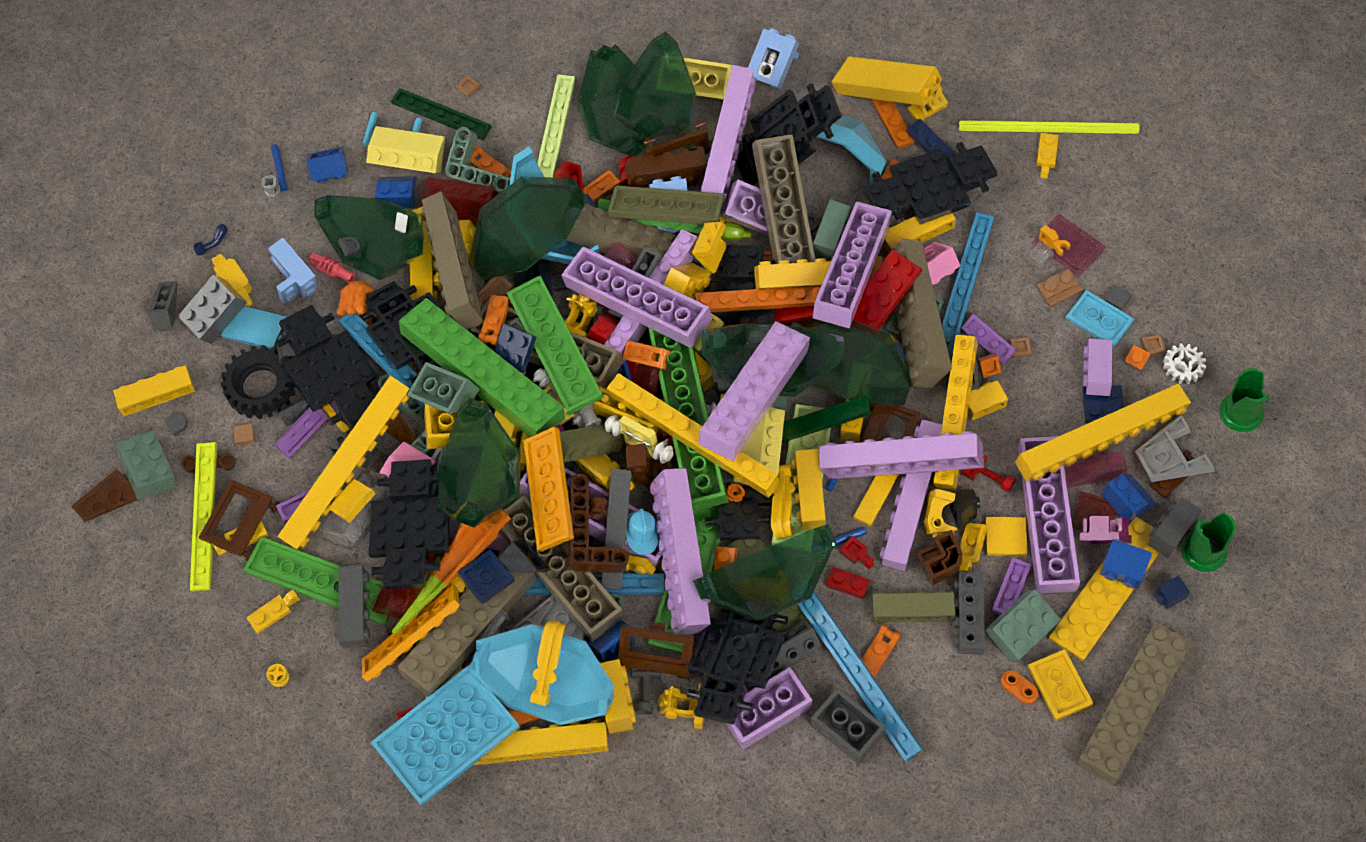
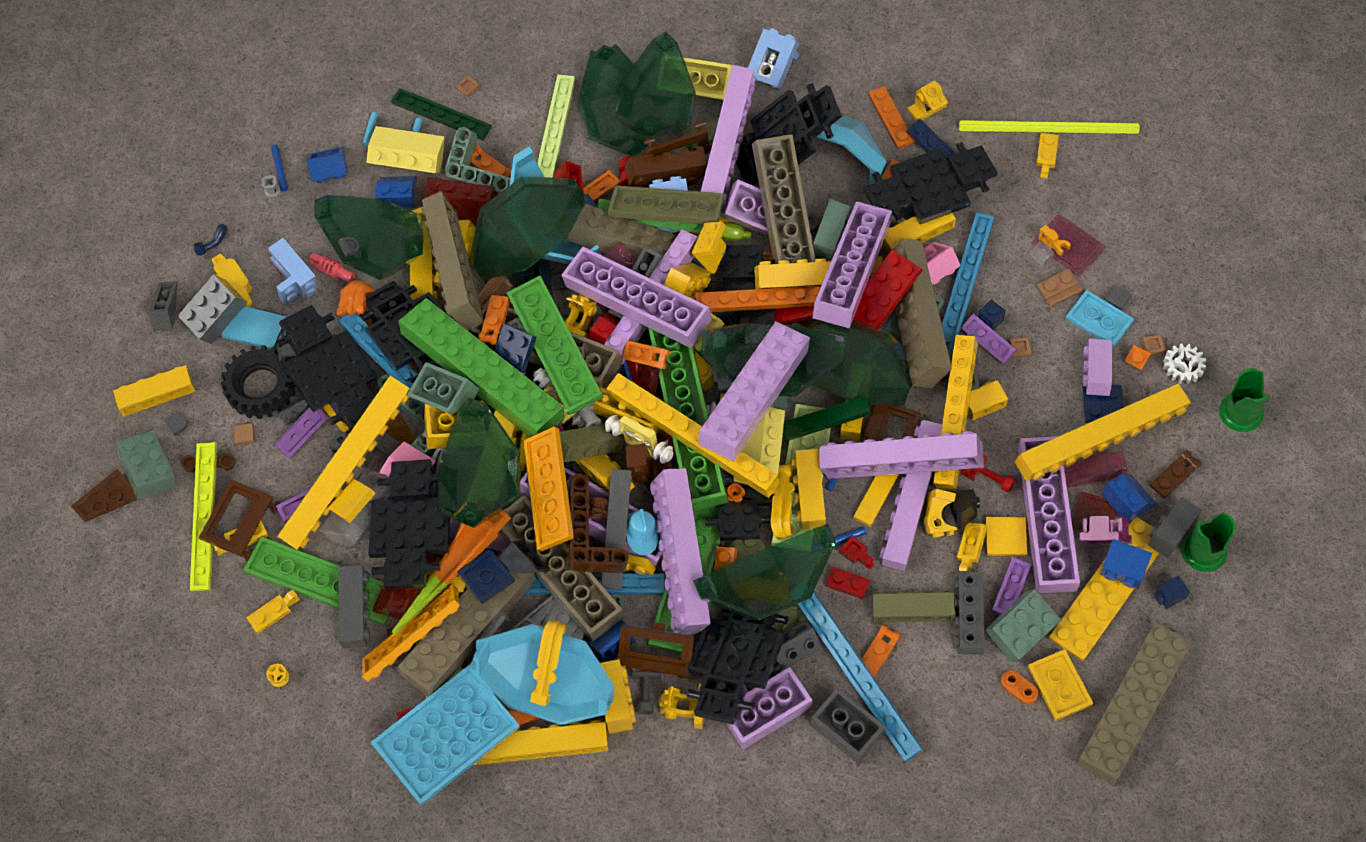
(401, 222): white sticker -> none
(887, 80): yellow brick -> none
(941, 559): reddish brown brick -> none
(989, 365): orange plate -> none
(992, 314): none -> dark blue brick
(1163, 458): light grey wing -> none

